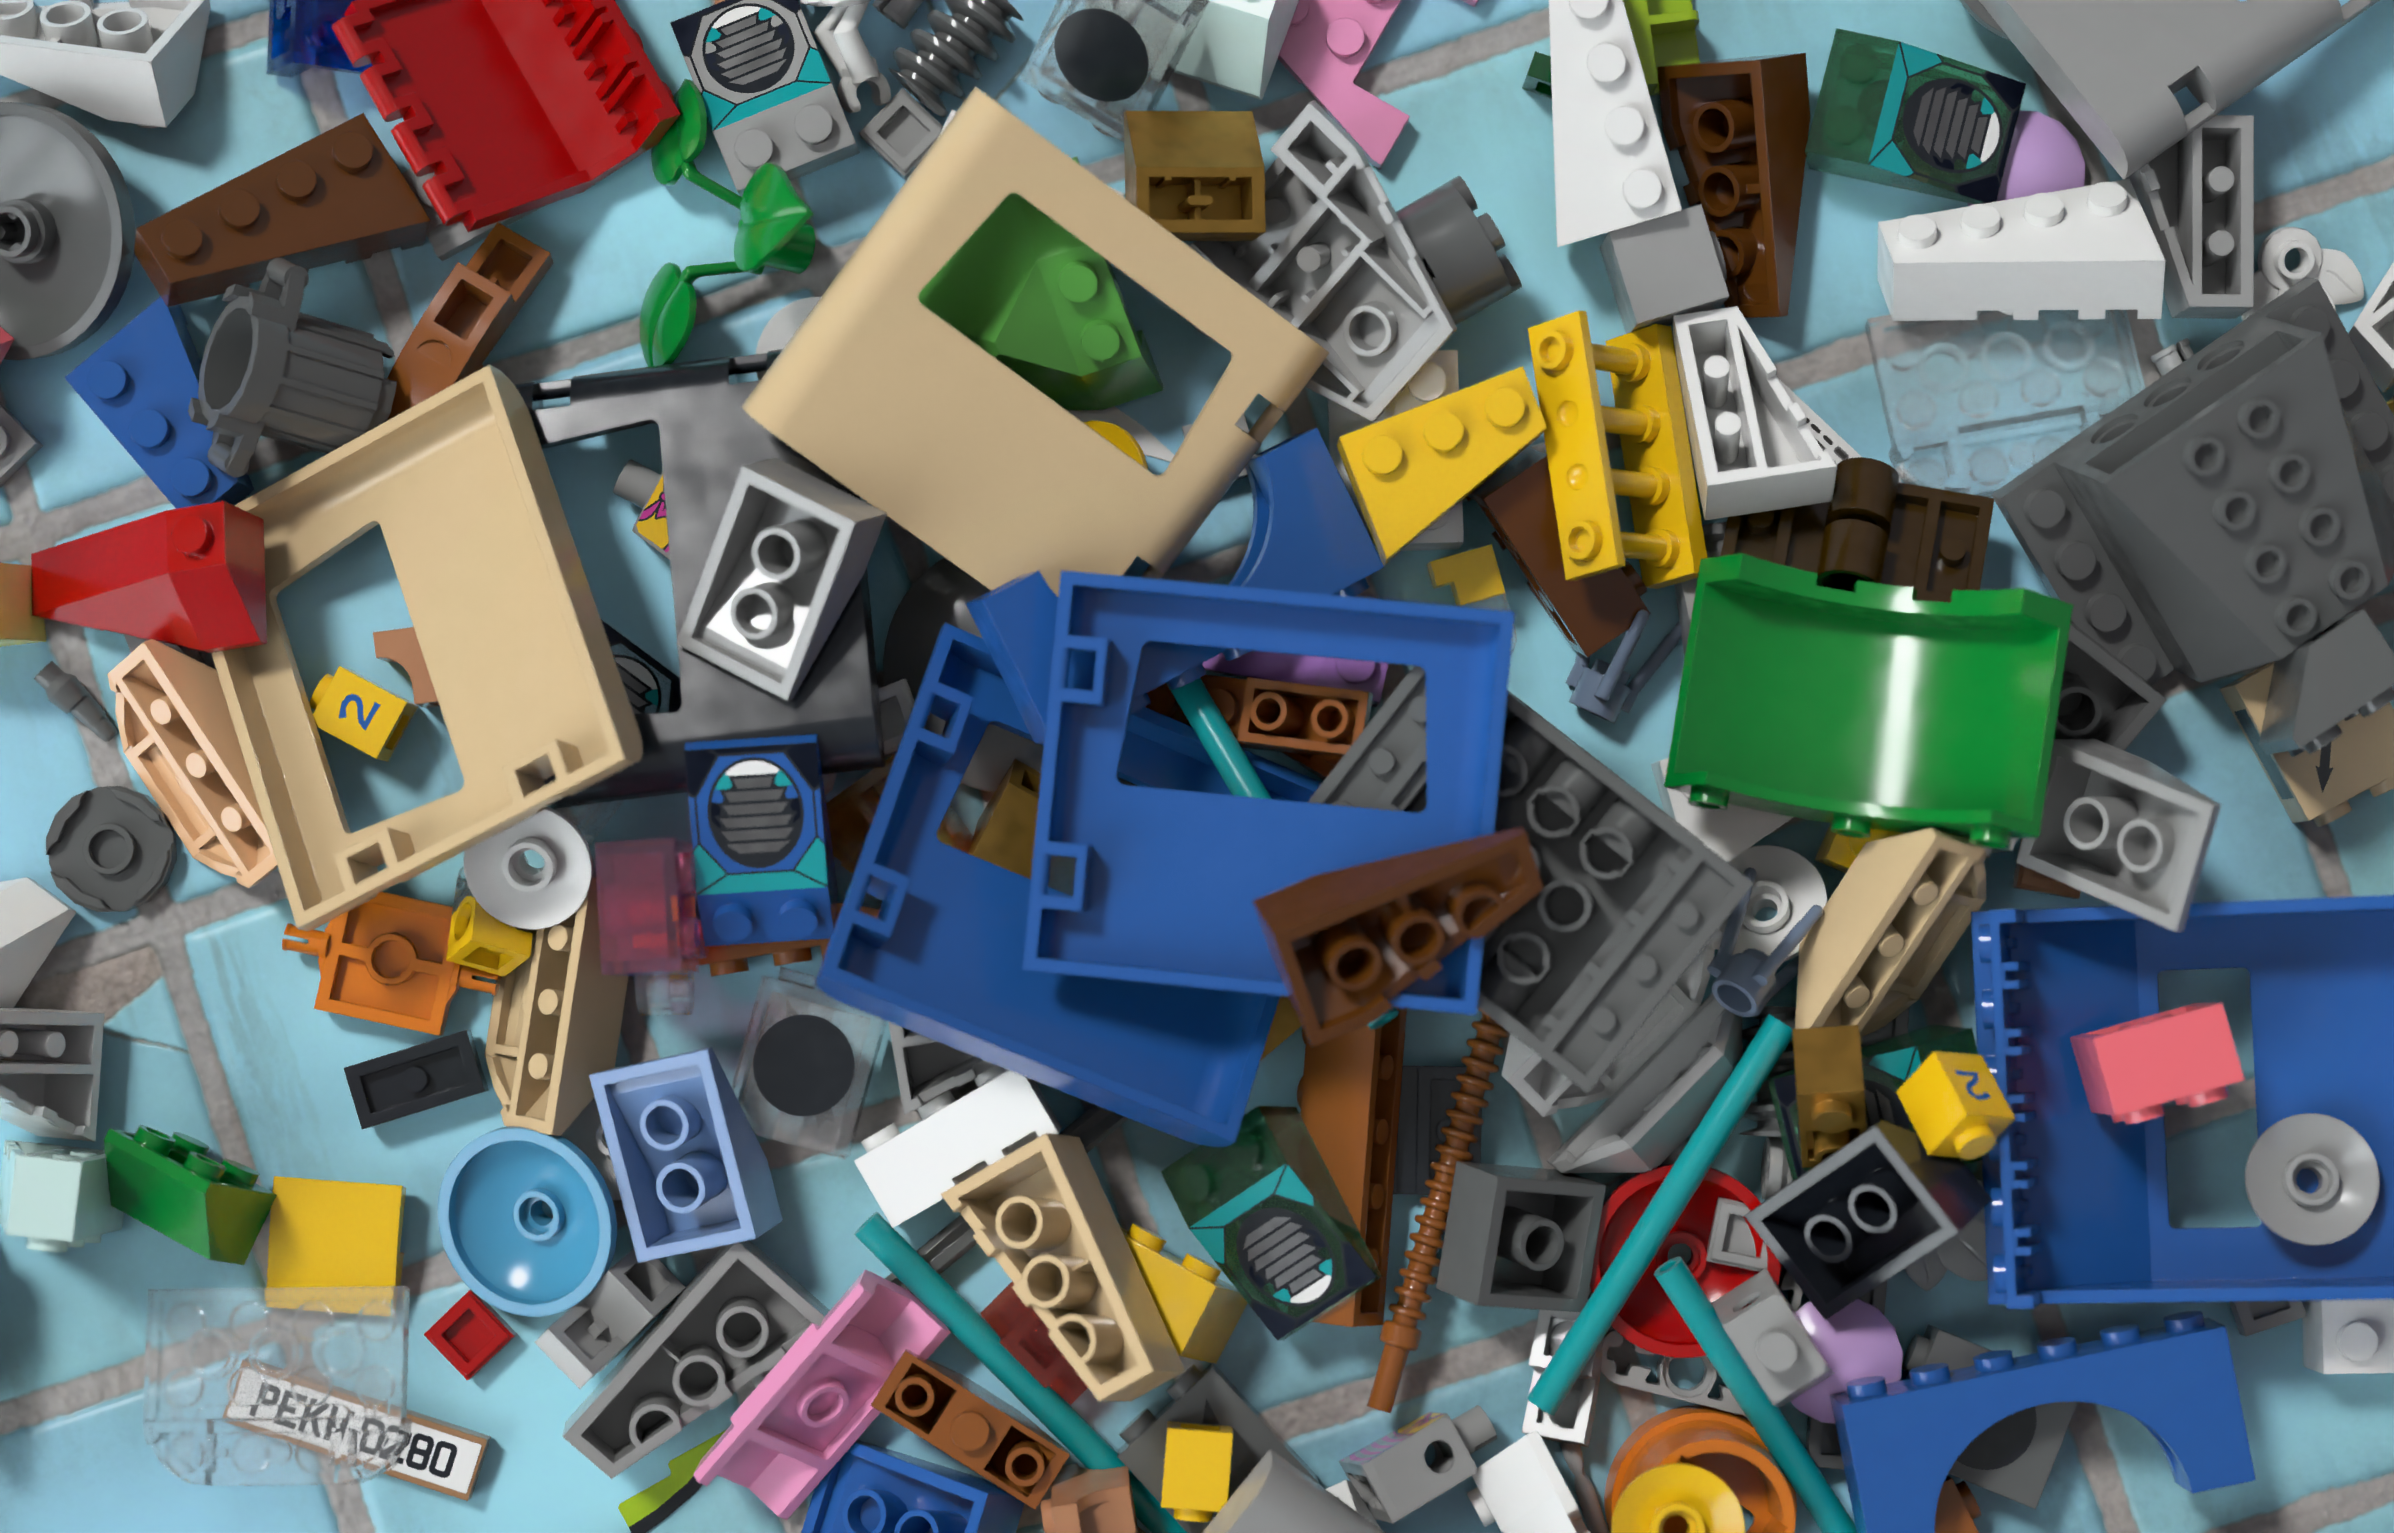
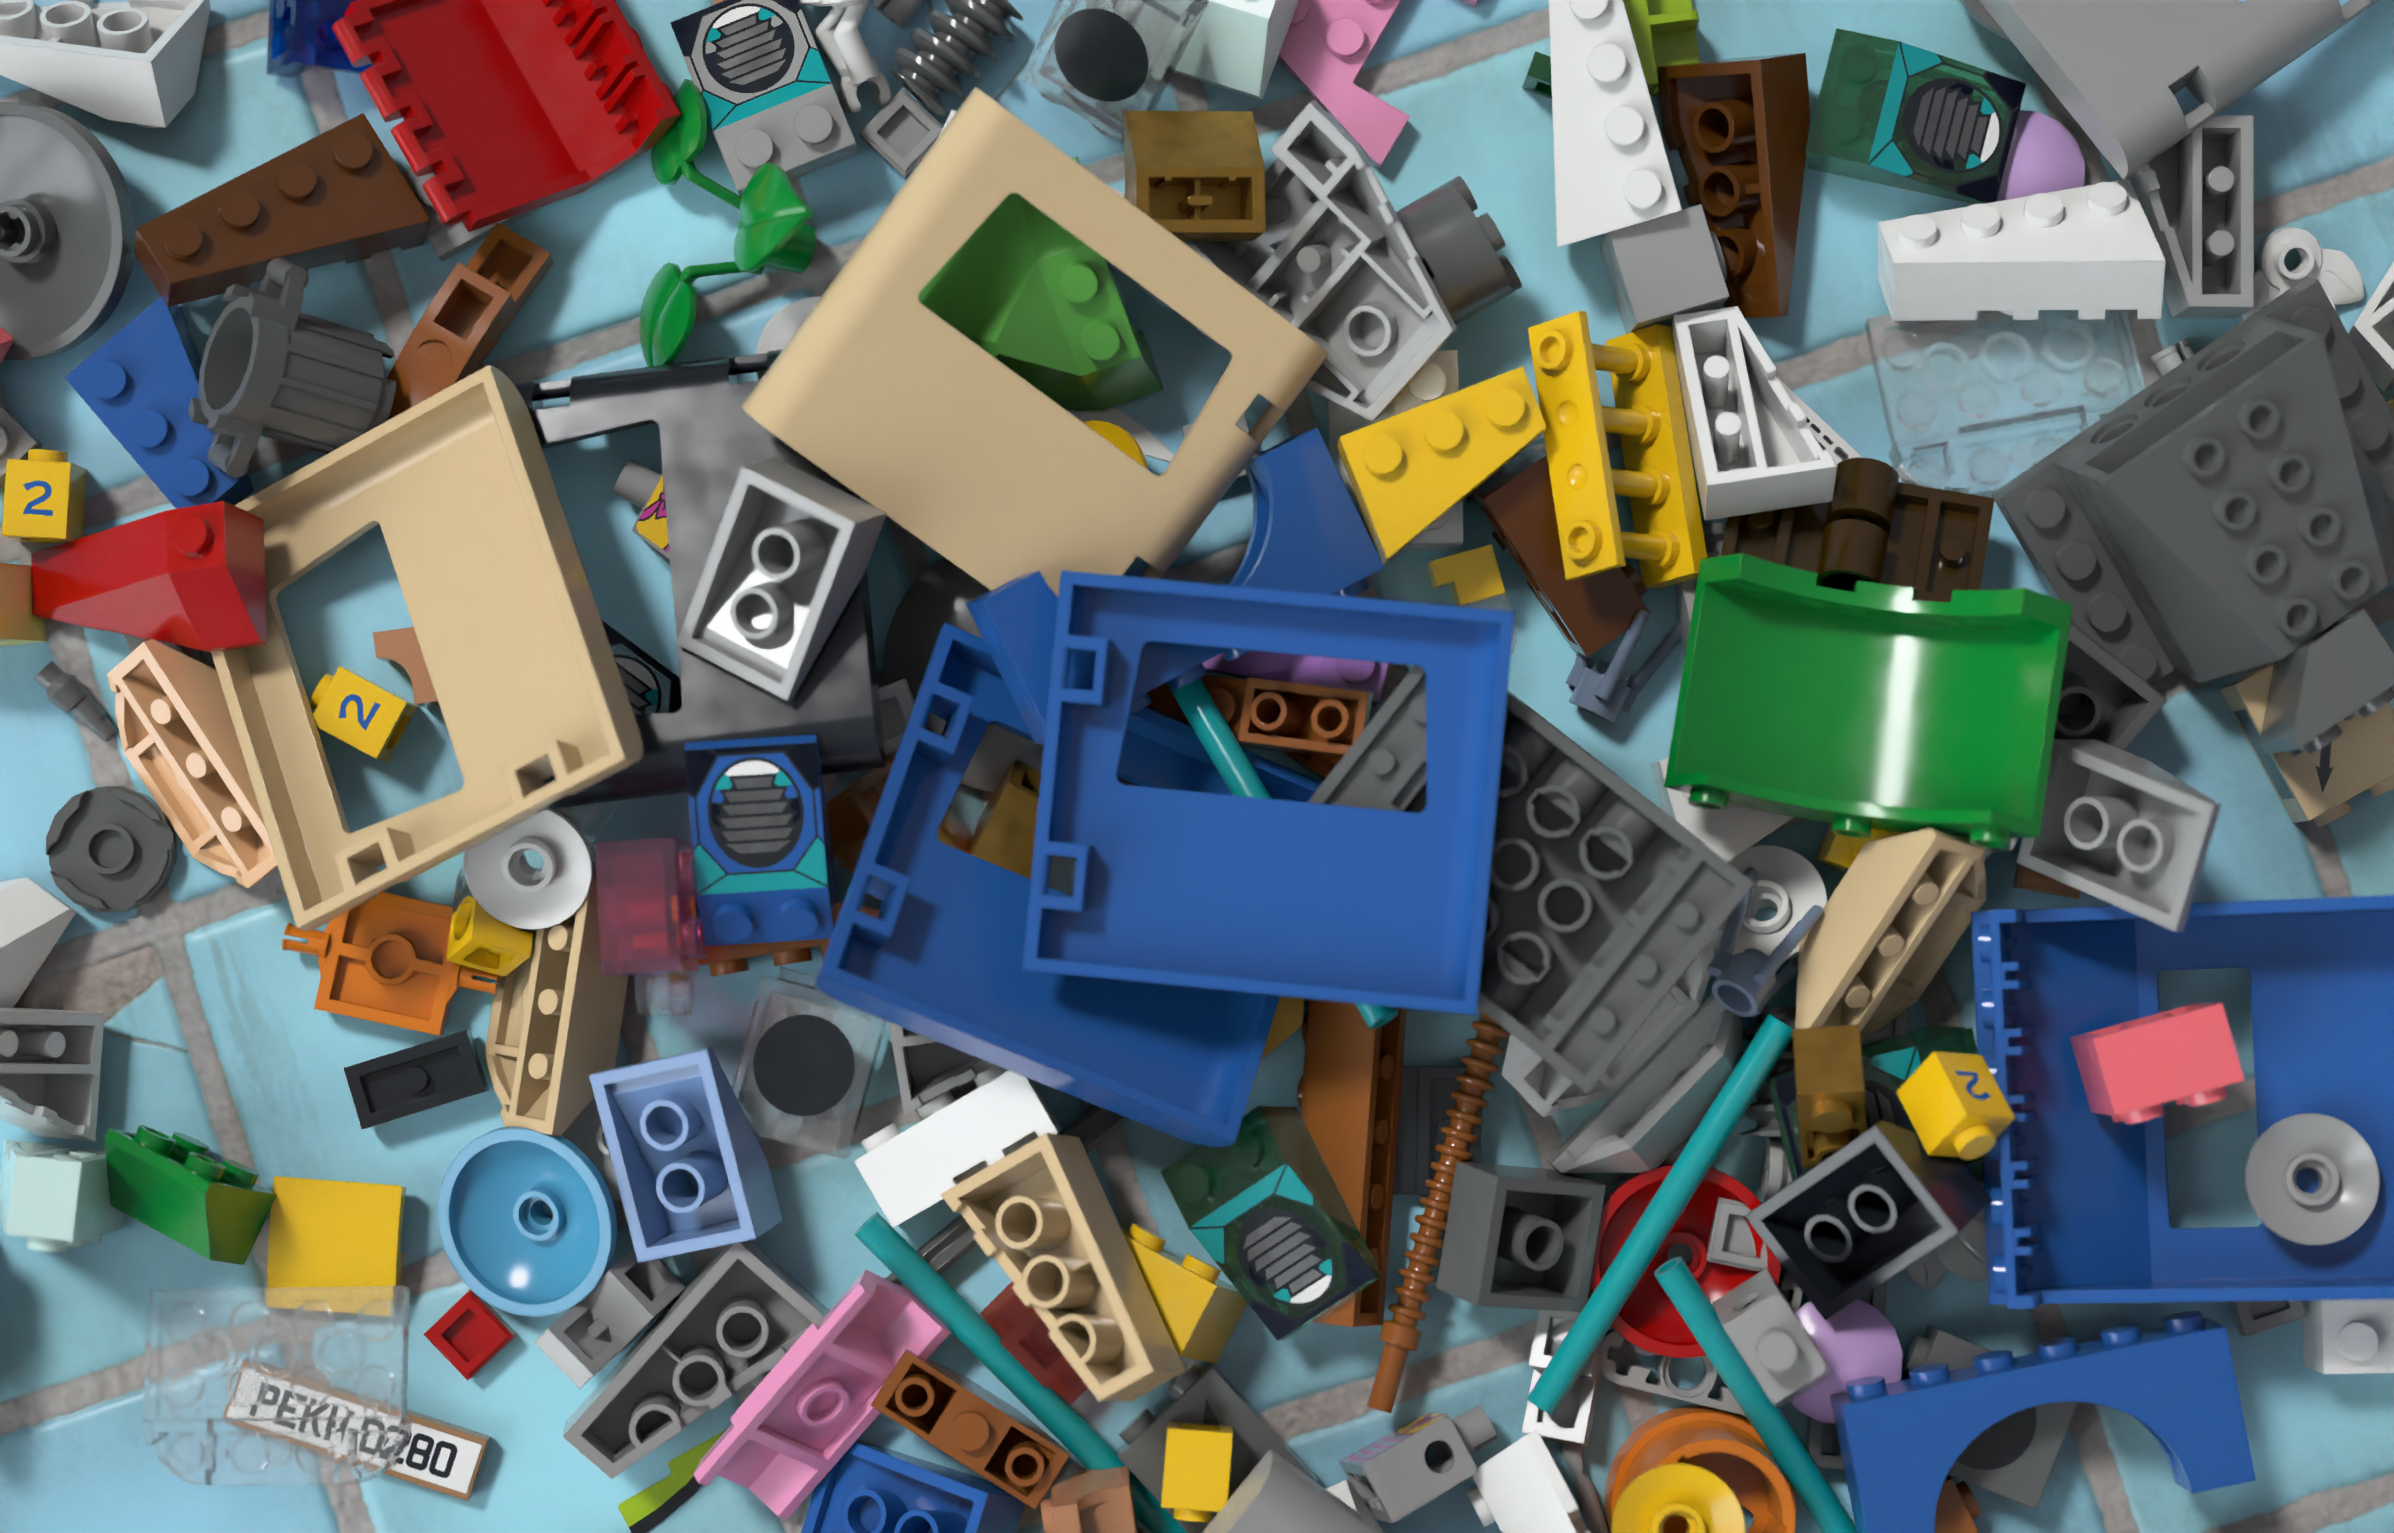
(44, 498): none -> yellow brick
(1376, 927): reddish brown wedge -> none

